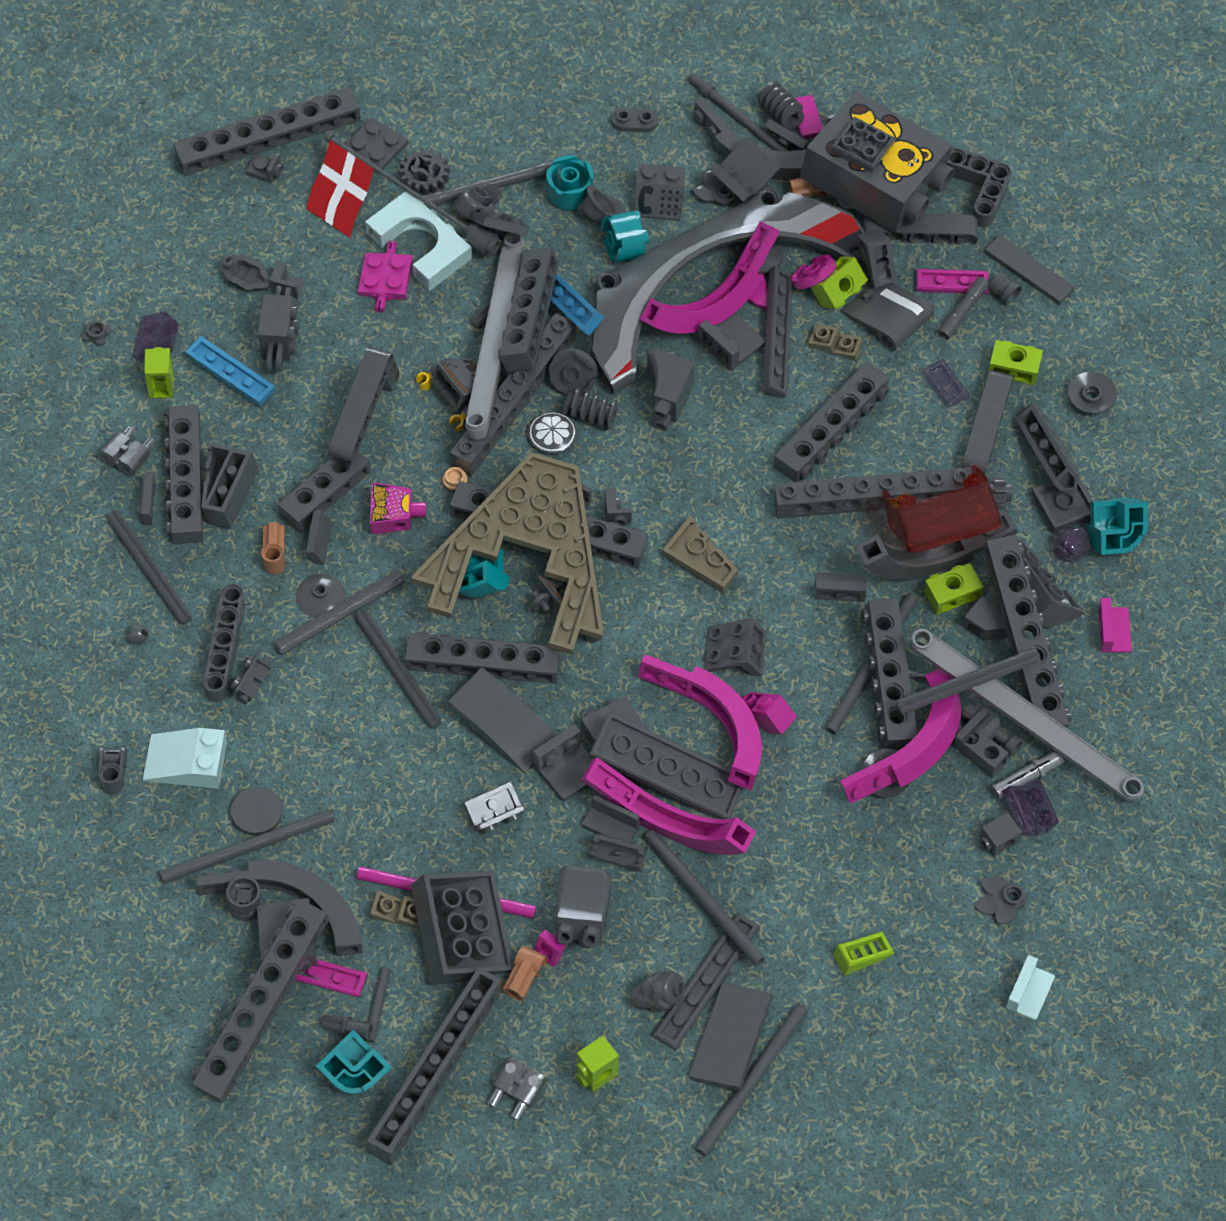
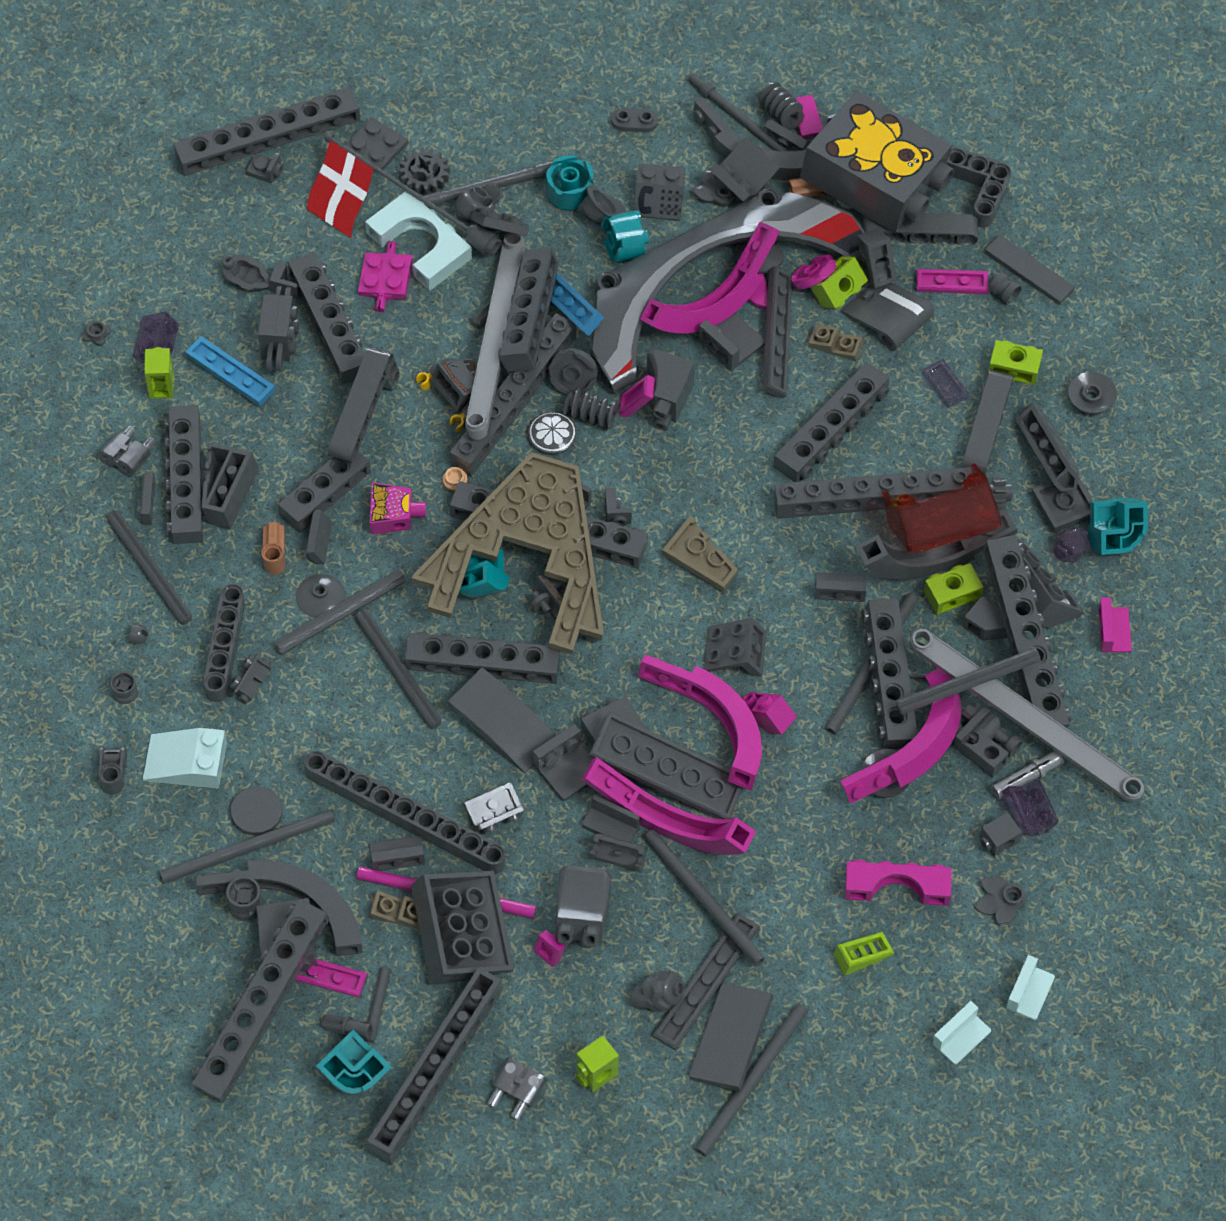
(122, 682): none -> dark grey wheel
(302, 272): none -> dark grey brick
(397, 853): none -> dark grey panel
(398, 802): none -> dark grey beam
(524, 972): nougat piece -> none
(636, 396): none -> dark pink tile
(863, 144): dark grey tile -> none
(929, 882): none -> dark pink arch
(961, 1034): none -> light aqua panel
(972, 296): dark grey piece -> none

